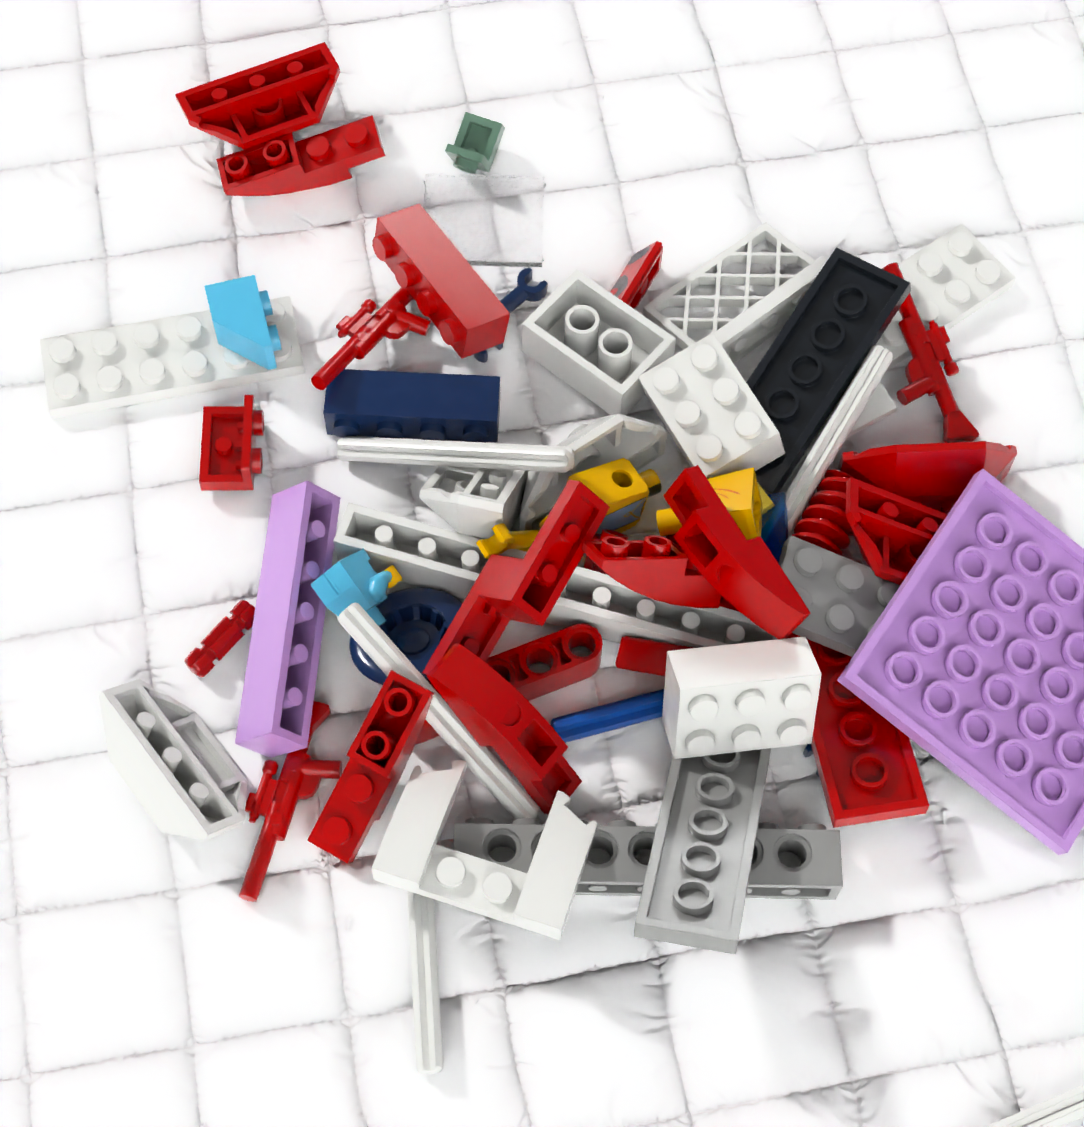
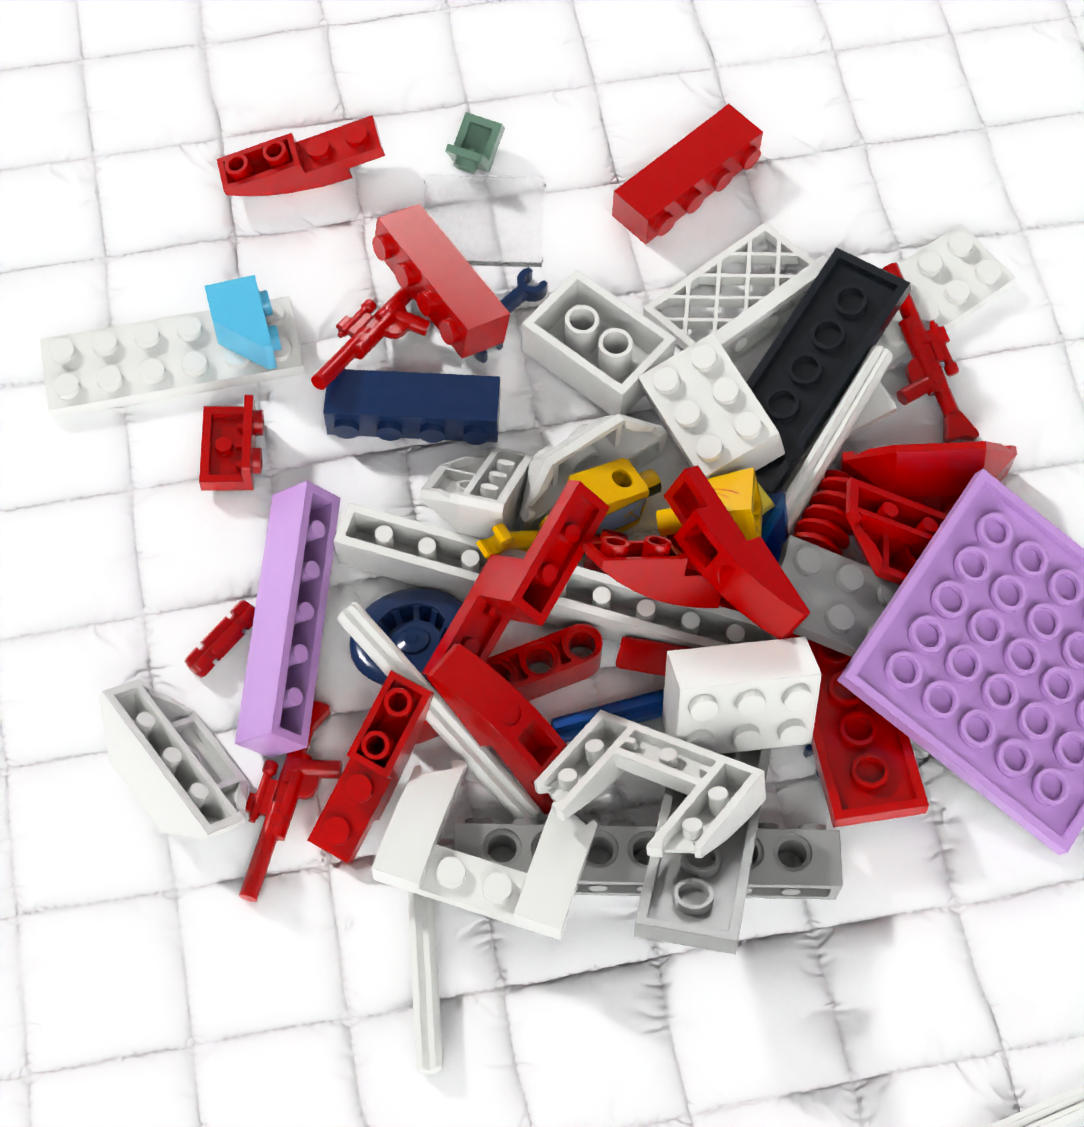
(264, 98): red wedge -> none
(356, 581): medium azure piece -> none
(457, 454): white axle -> none
(639, 275): red slope -> none
(687, 174): none -> red brick
(718, 788): none -> white wedge

